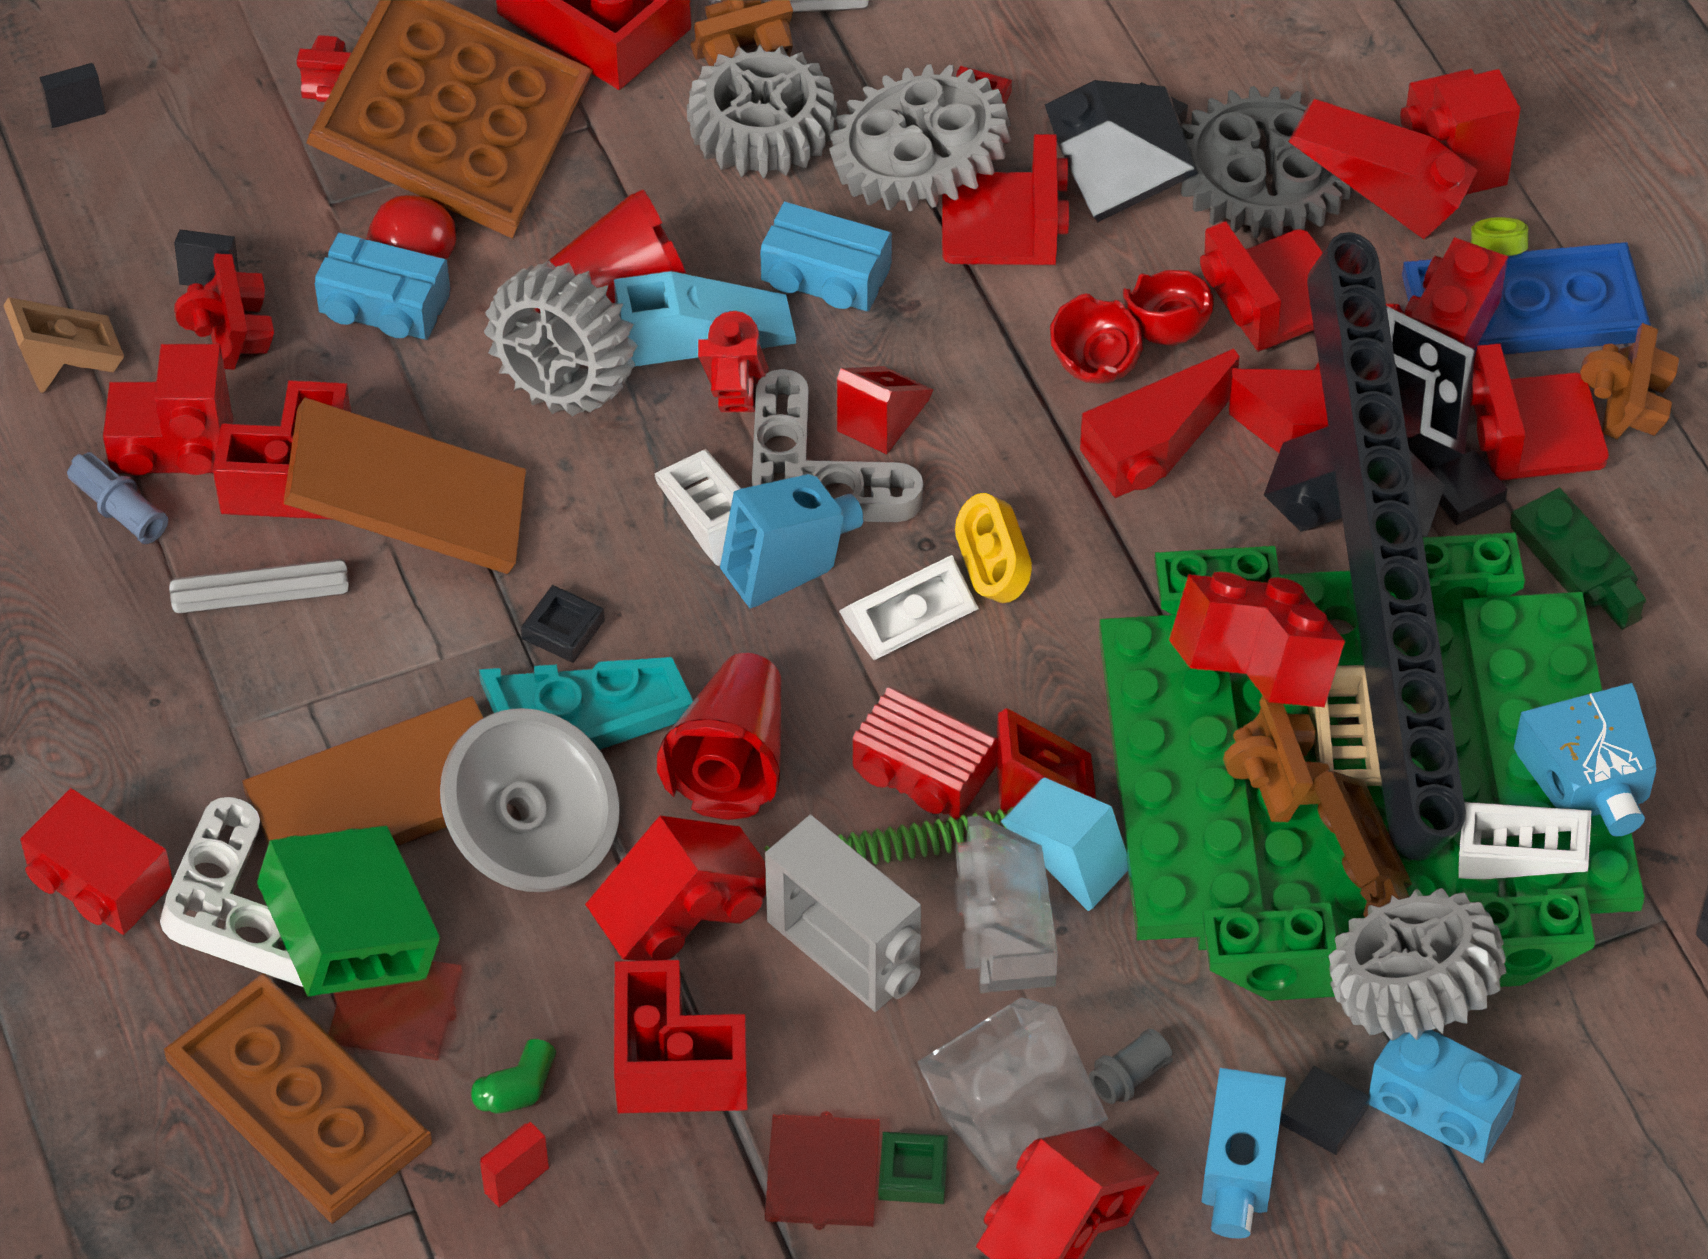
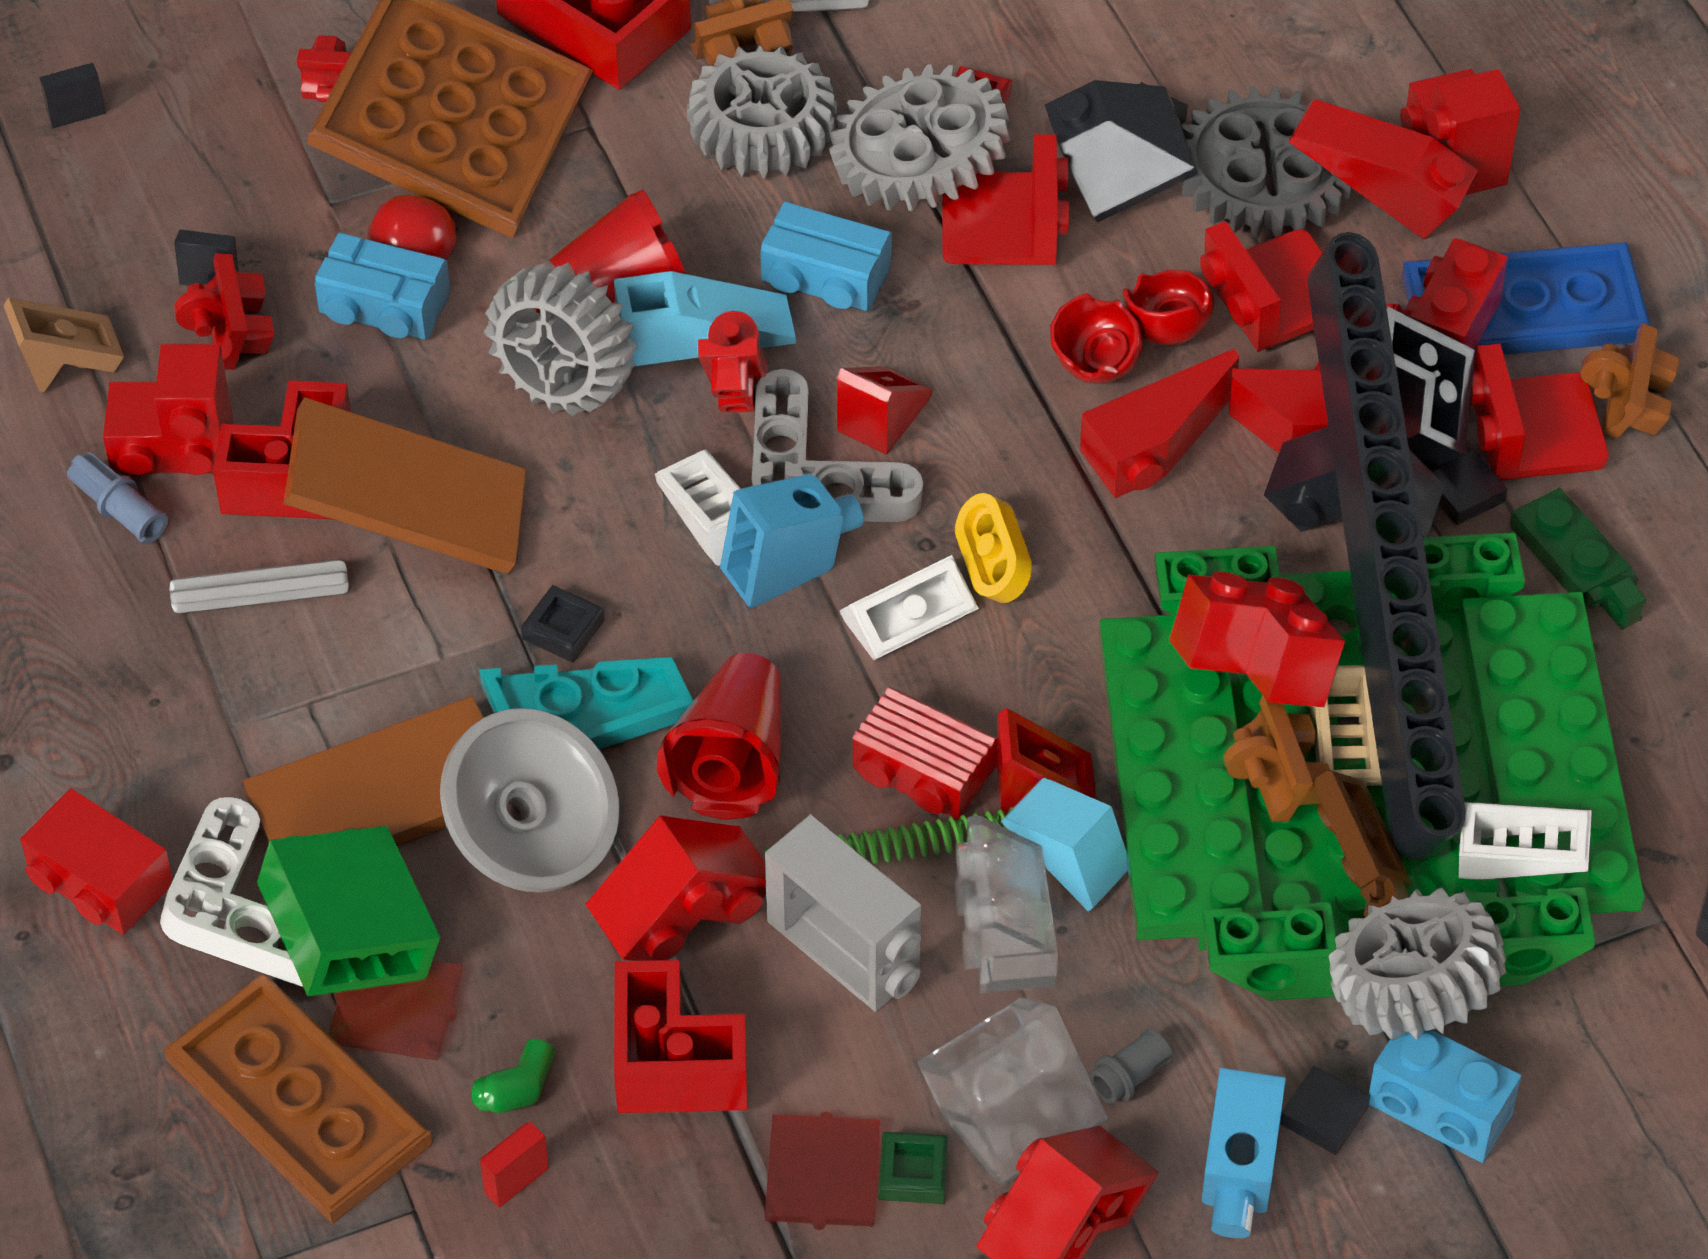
(1501, 235): lime tile -> none
(1591, 755): dark azure torso -> none

